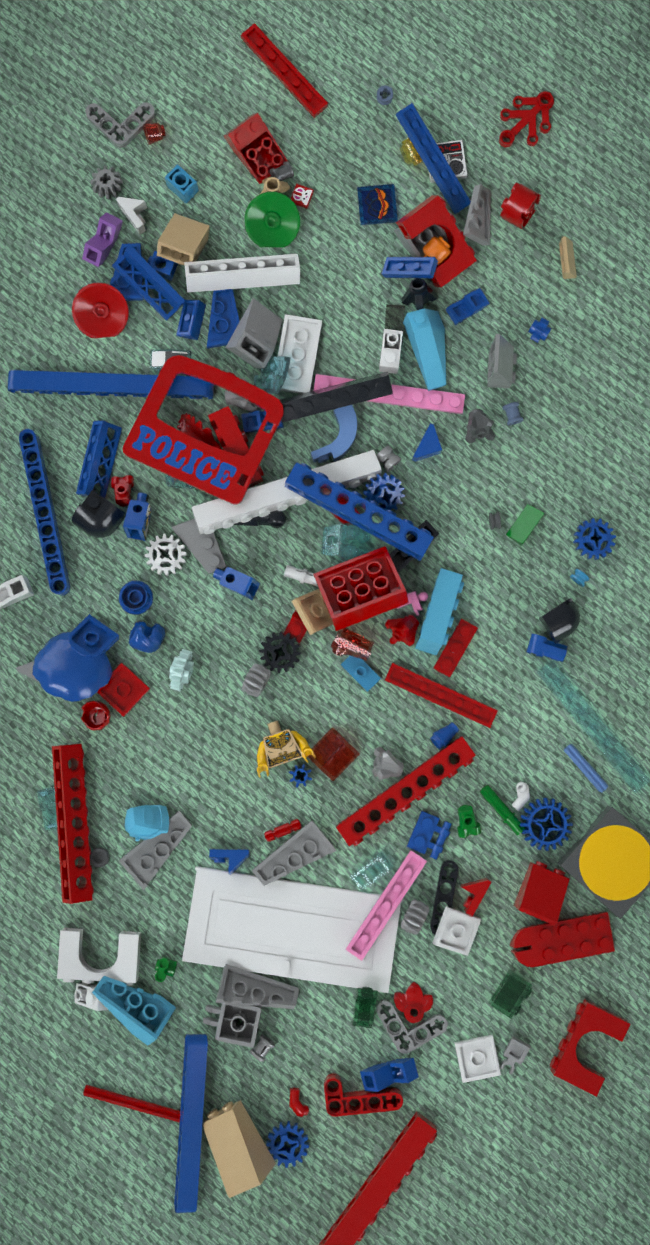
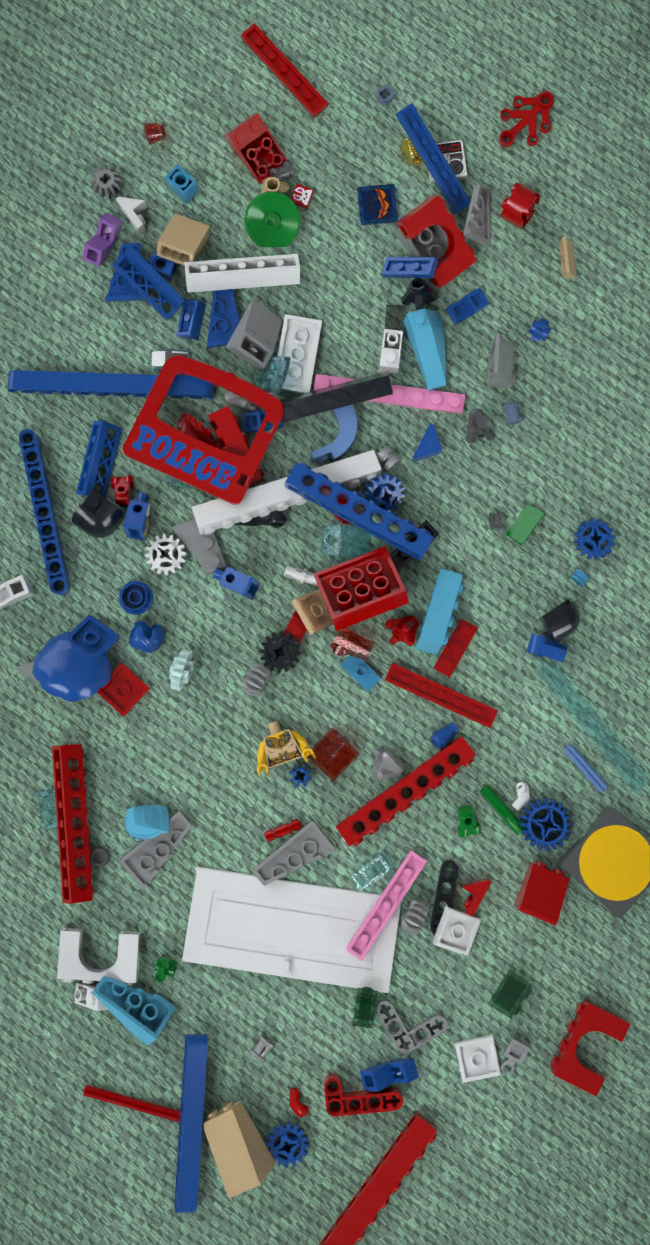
(100, 310): red hat -> none
(102, 718): red hair -> none
(123, 128): light grey beam -> none
(227, 1027): light grey hinge -> none
(235, 857): blue slope -> none
(251, 989): light grey wing -> none
(413, 1000): red plate -> none
(415, 599): bright pink piece -> none
(423, 833): blue plate -> none
(437, 248): orange head -> none
(566, 941): red plate -> none

